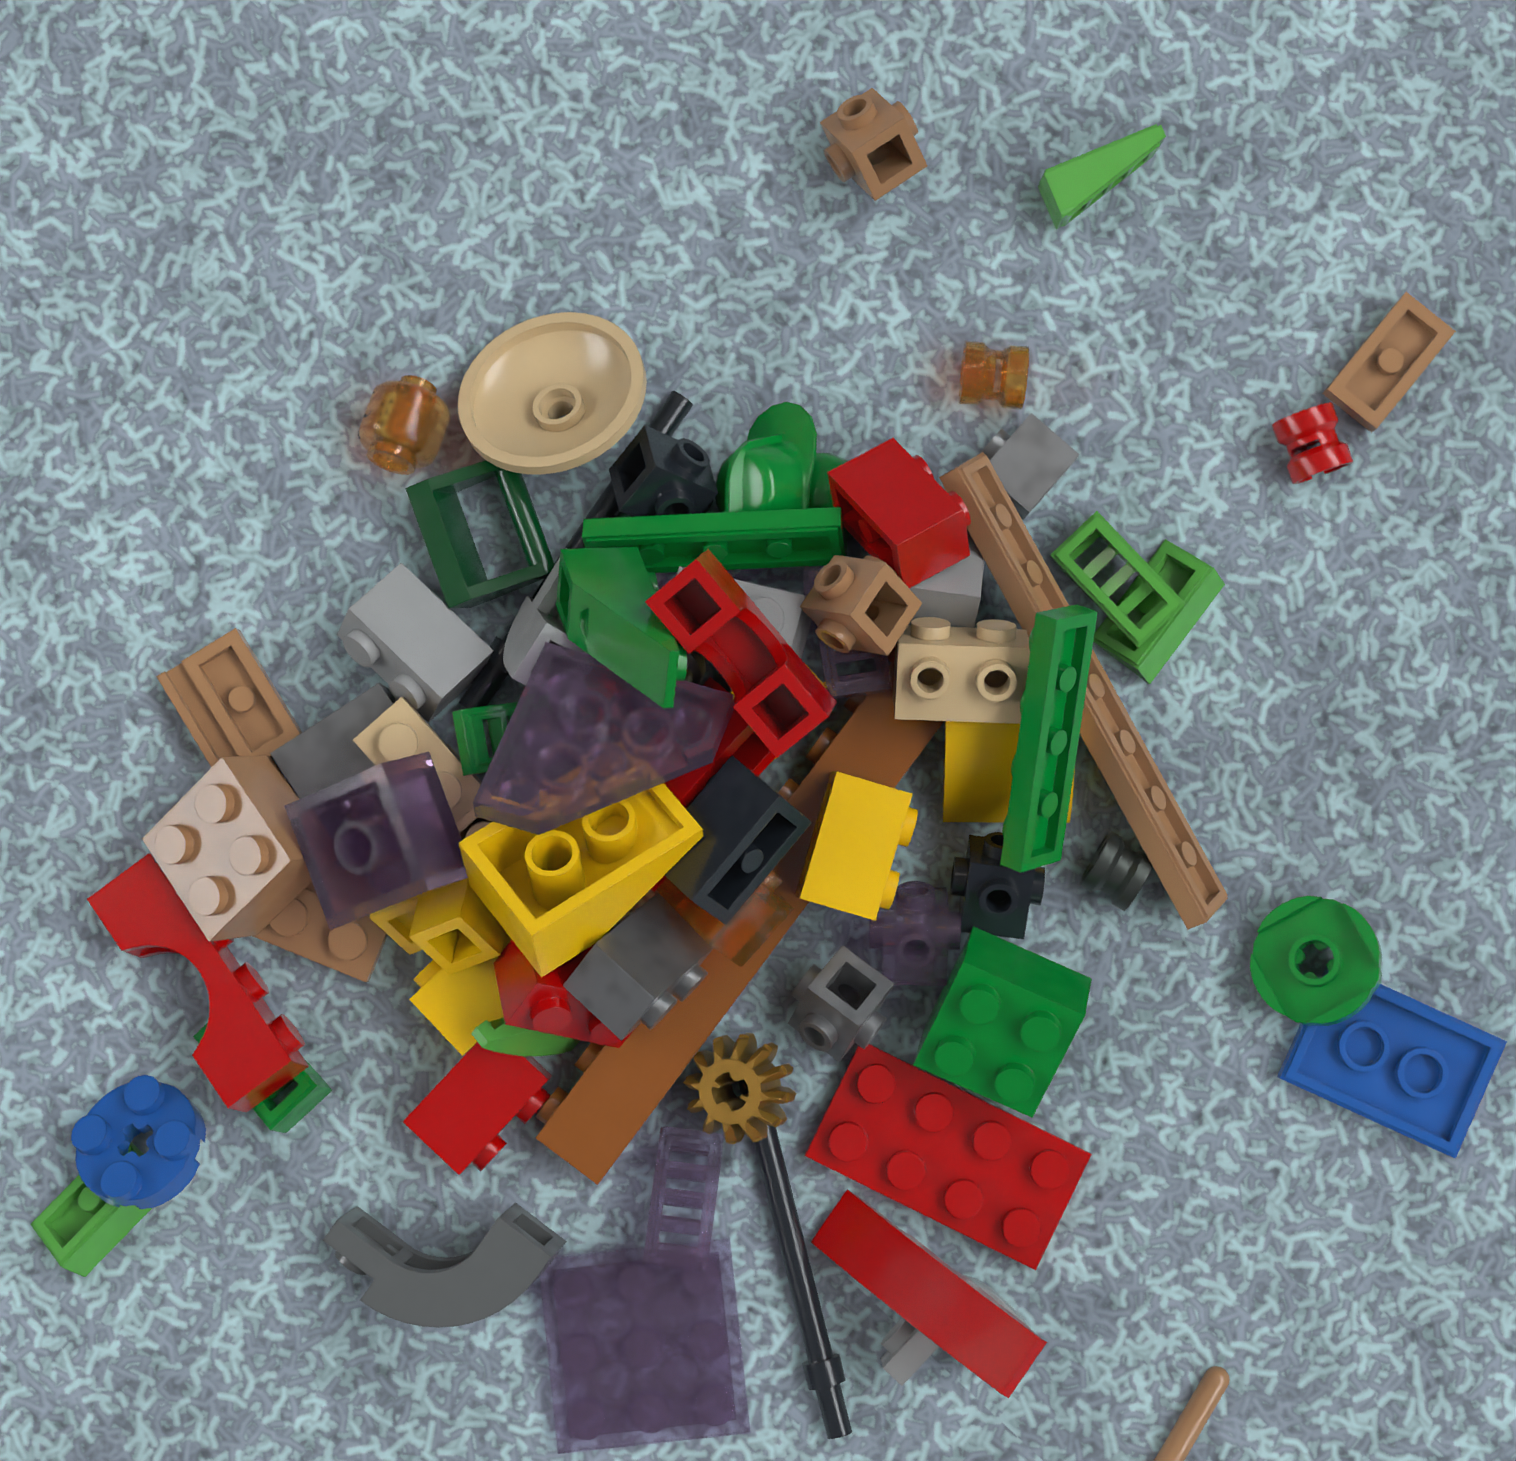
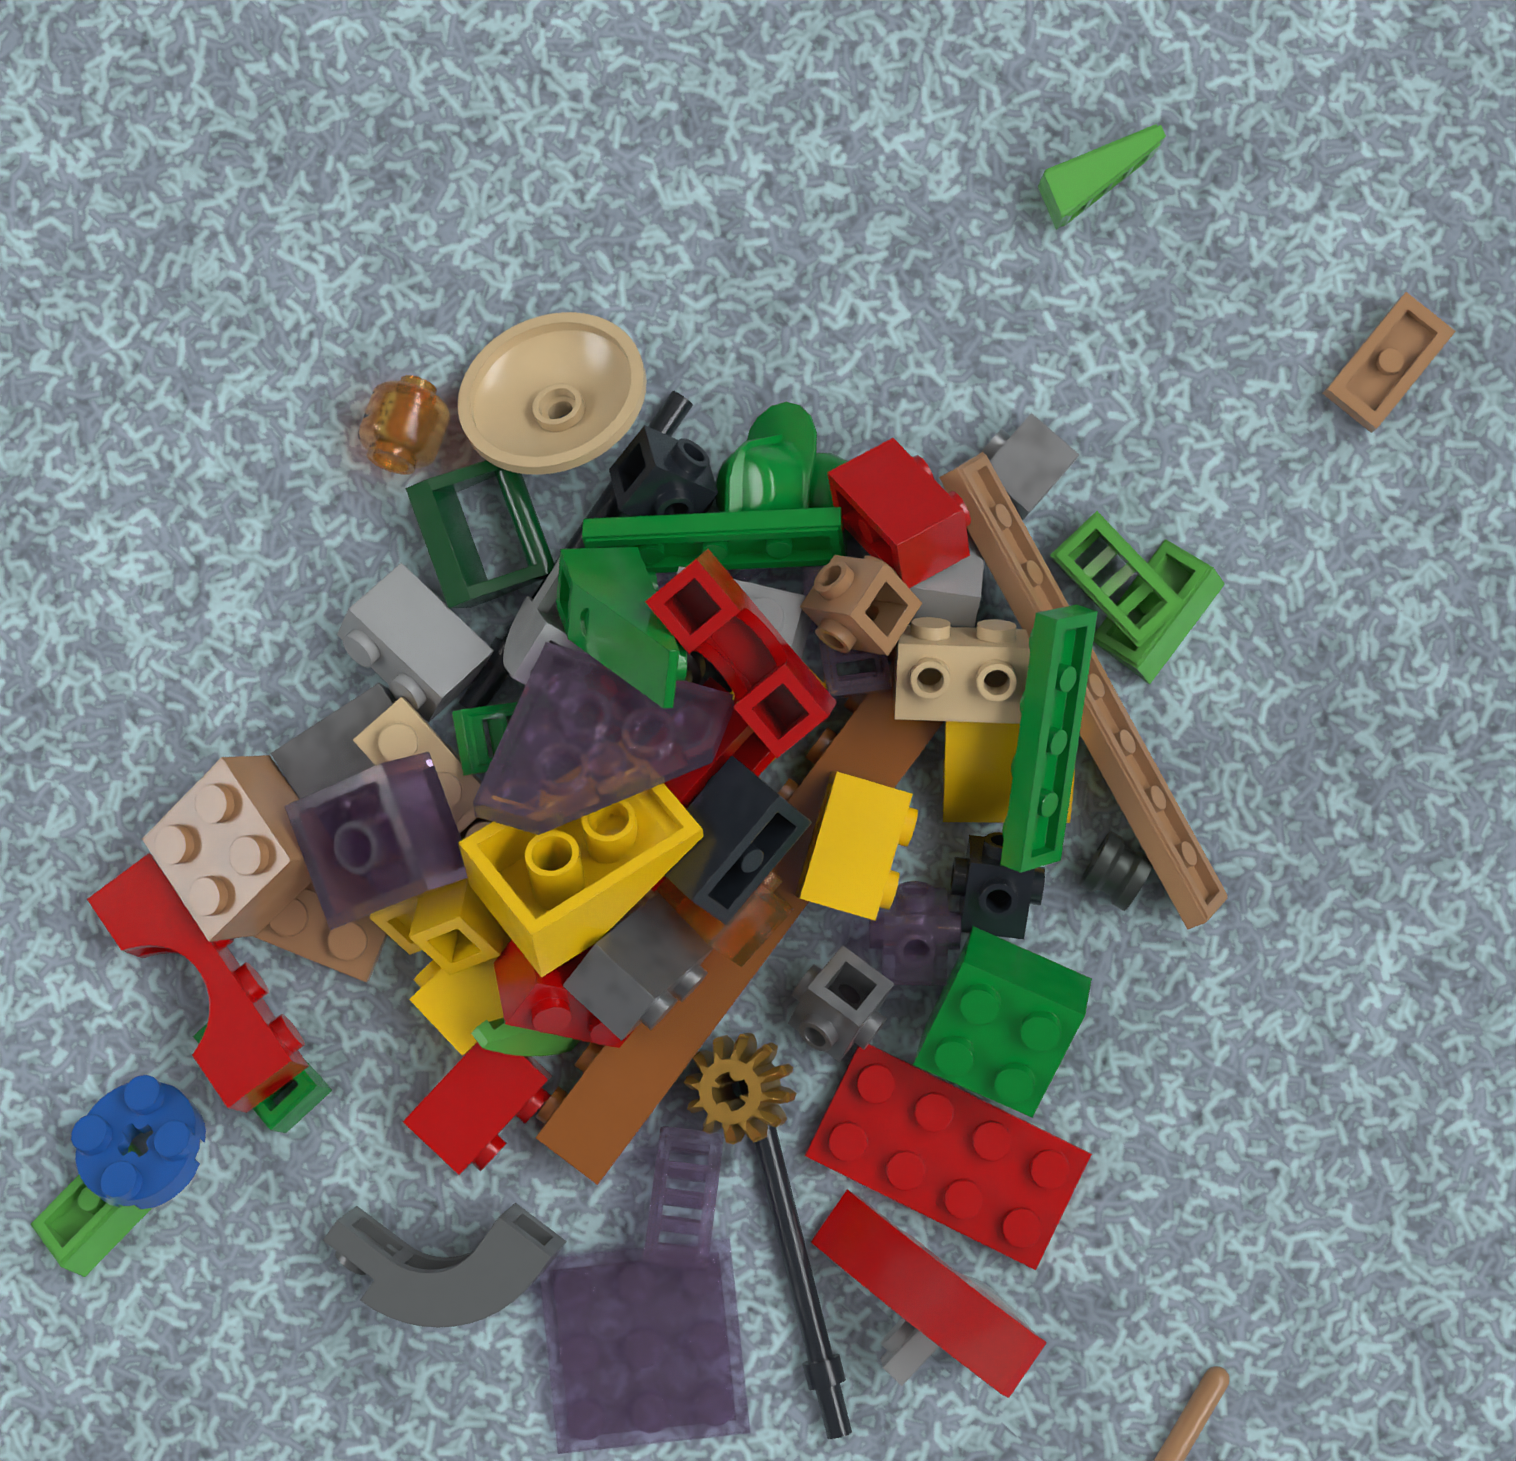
(229, 701): medium nougat plate -> none
(873, 143): medium nougat brick -> none
(979, 370): clear orange wheel -> none
(1305, 430): red wheel -> none
(1326, 924): green plate -> none
(1399, 1067): blue tile -> none

